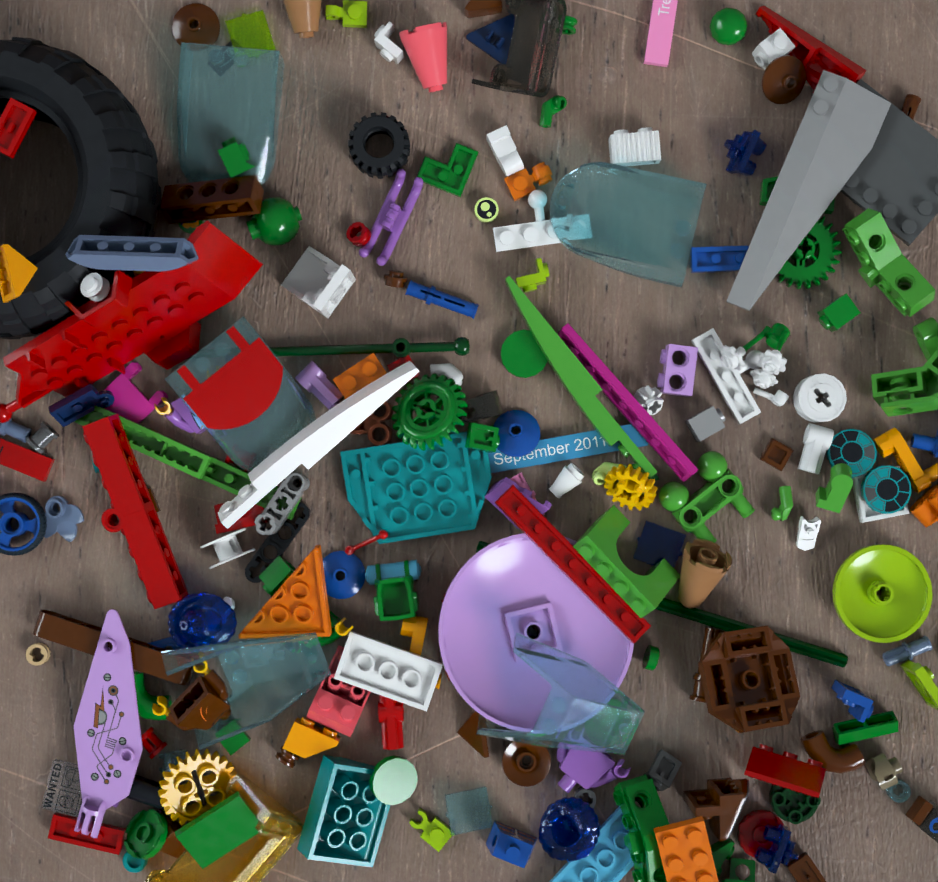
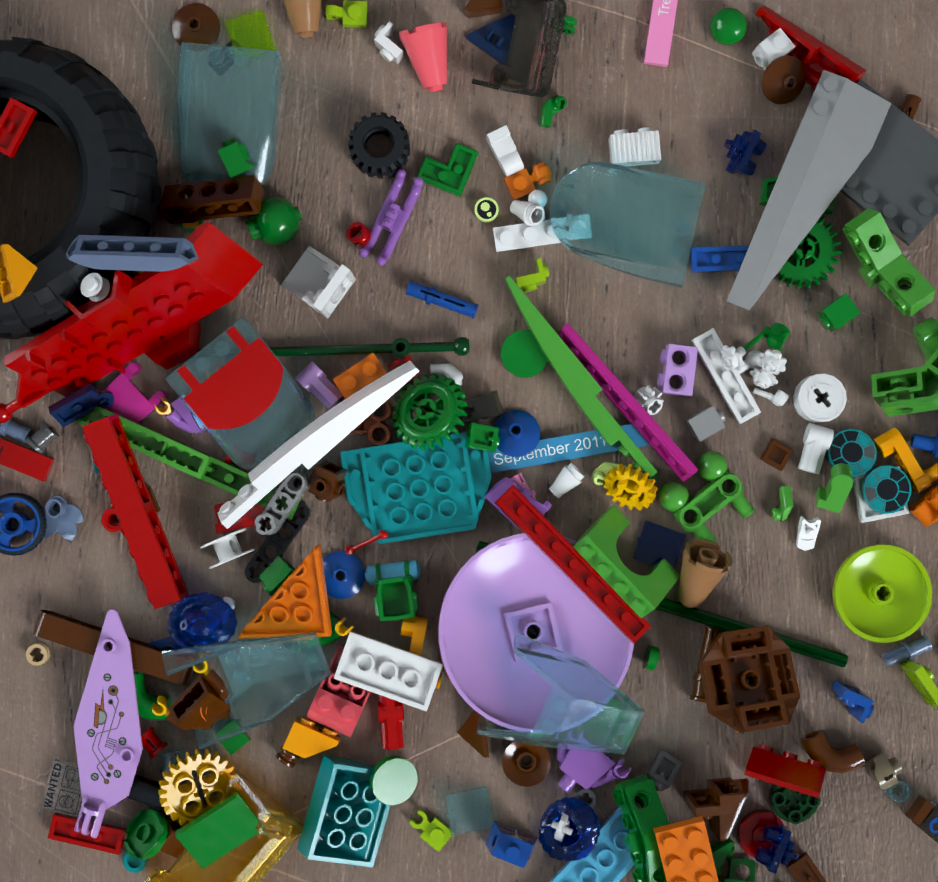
(327, 481): none -> reddish brown brick
(395, 279): reddish brown plate -> none
(528, 212): none -> white cone
(561, 828): none -> white piece
(865, 731): green piece -> none

